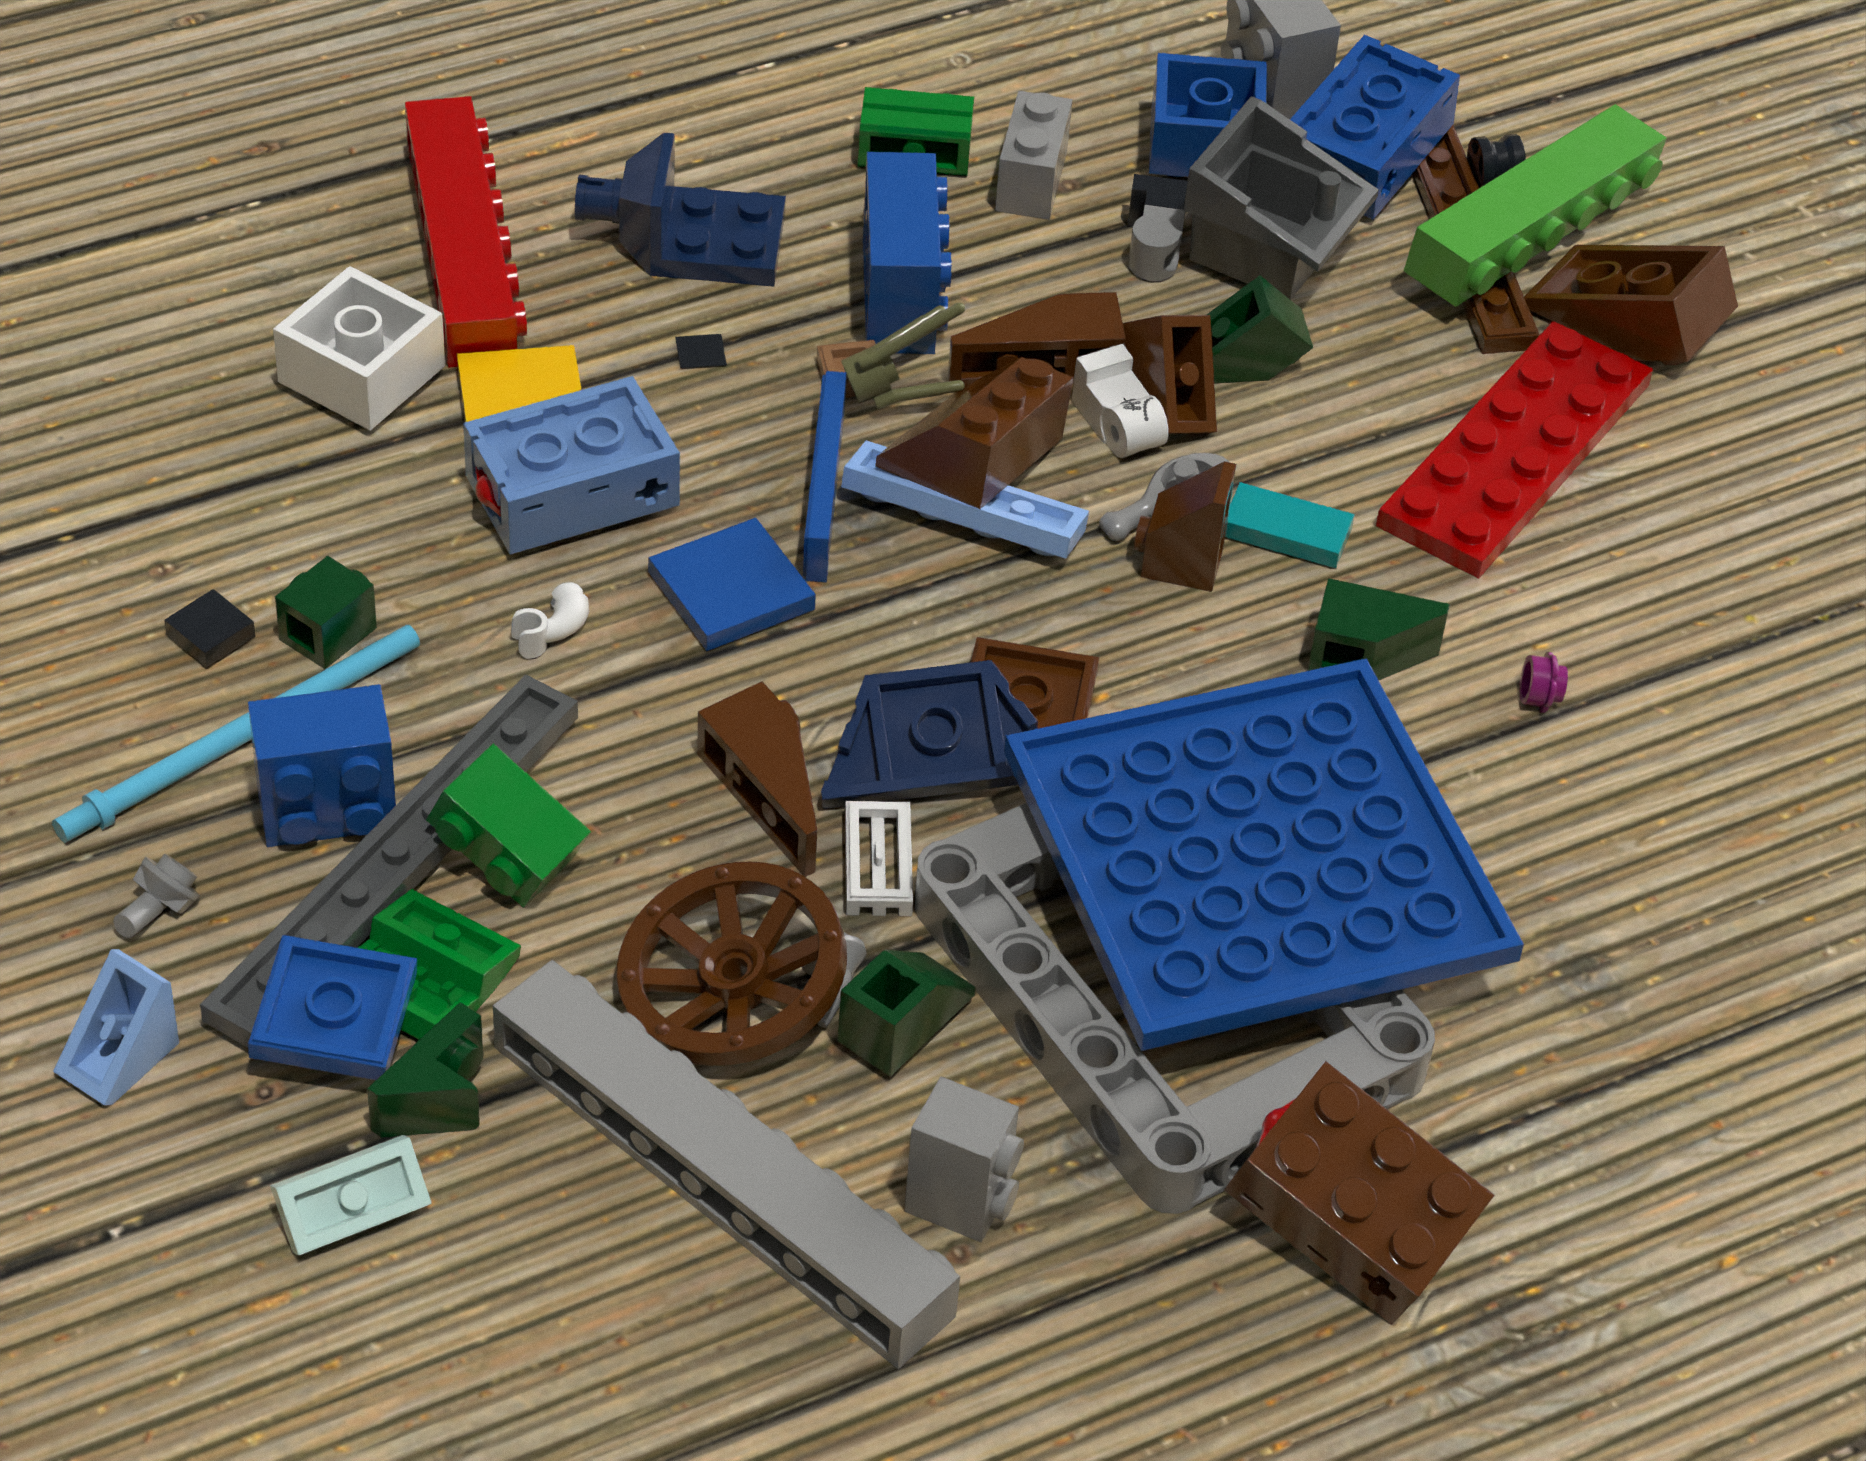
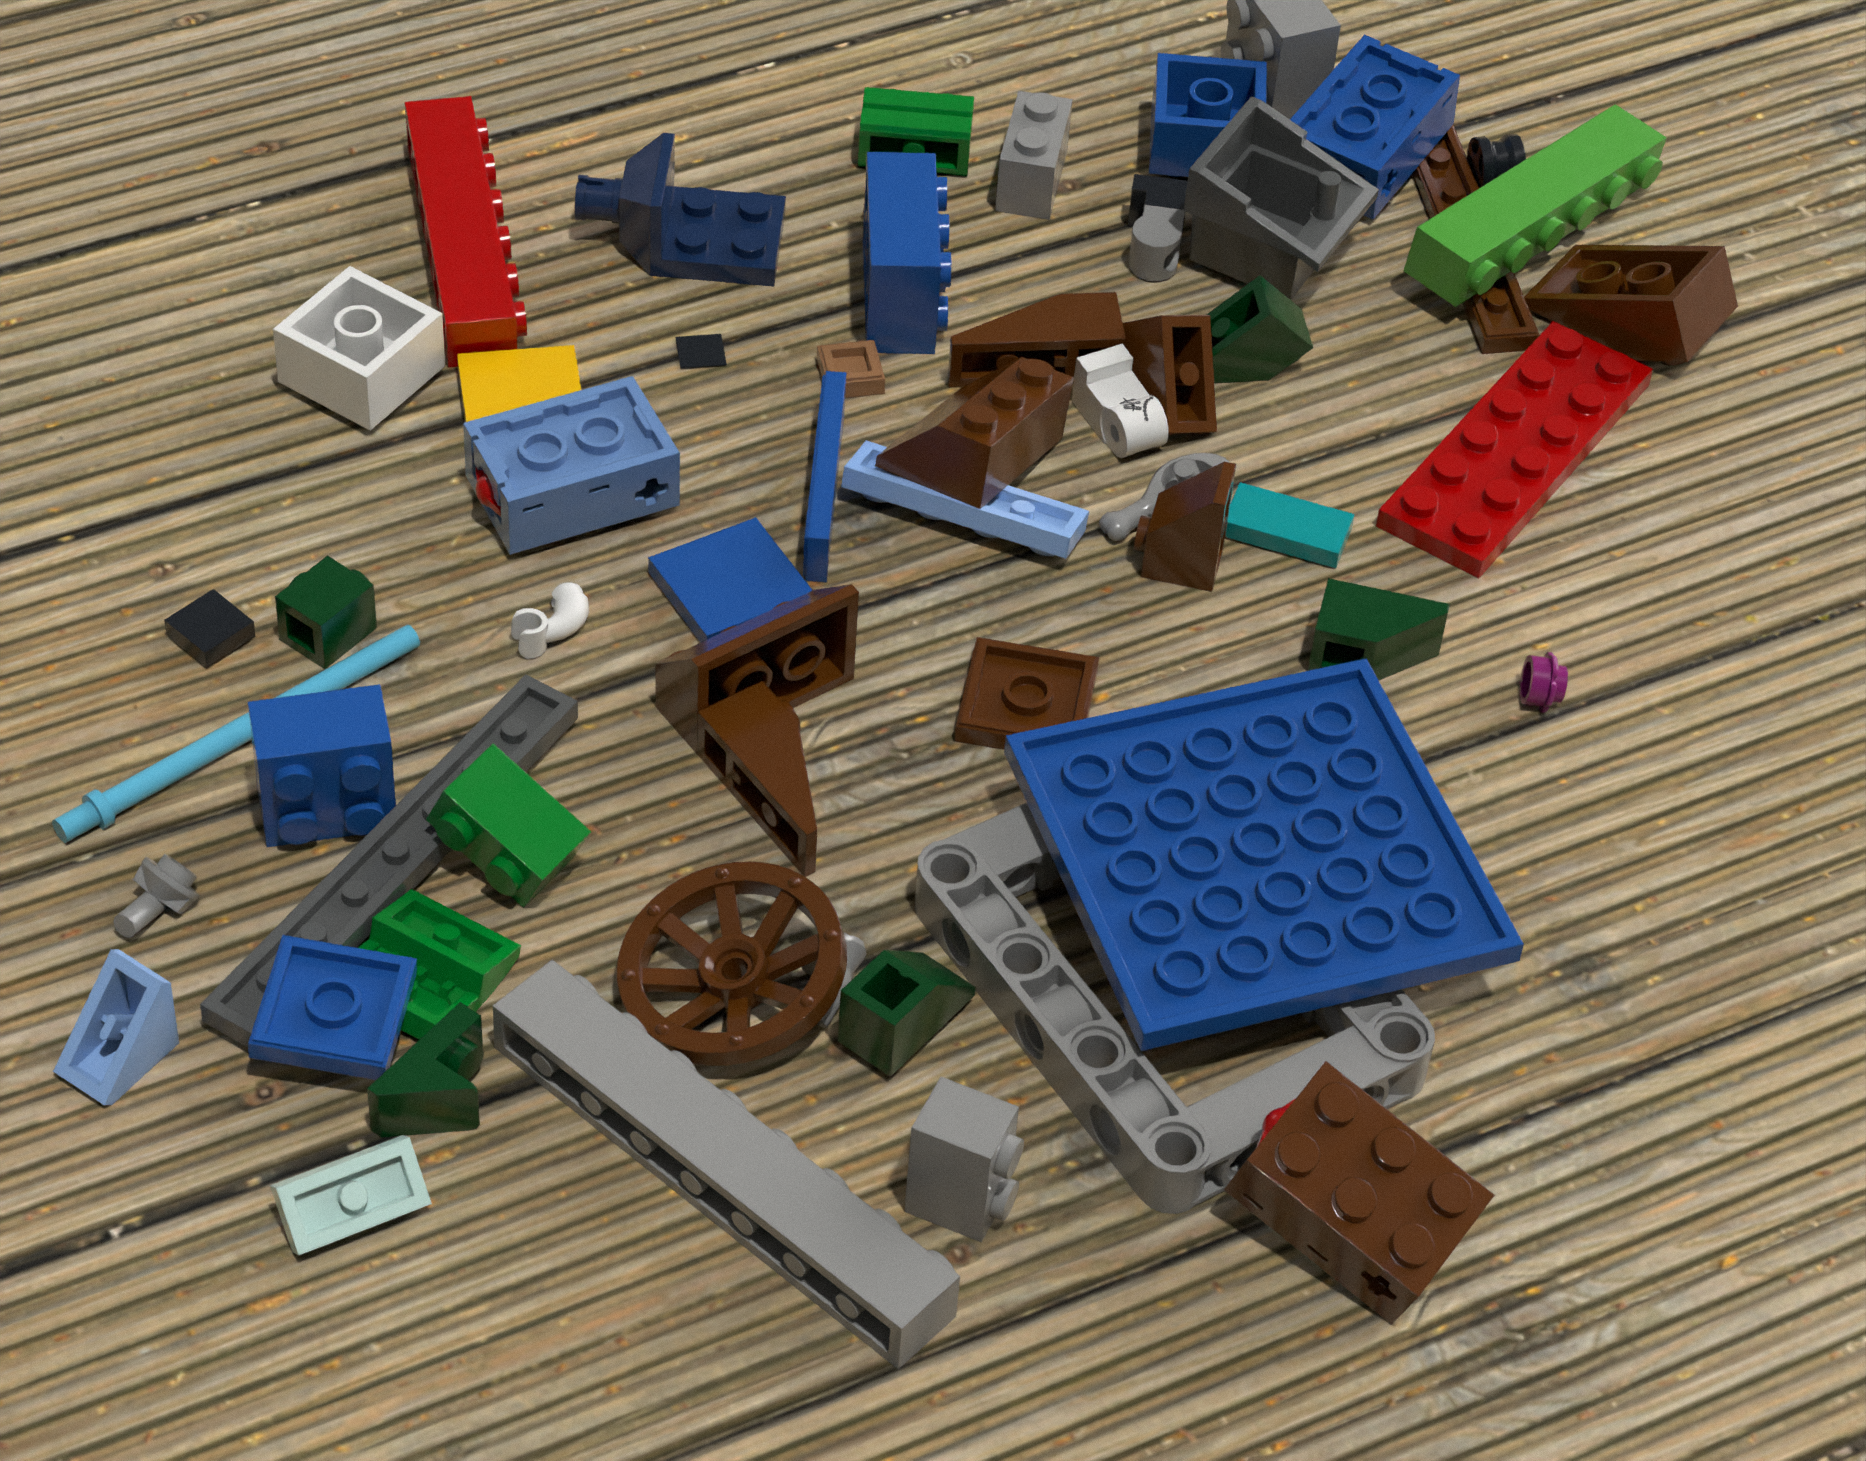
(794, 649): none -> reddish brown slope
(873, 368): olive plant -> none
(878, 896): white tile -> none
(927, 735): dark blue wing -> none

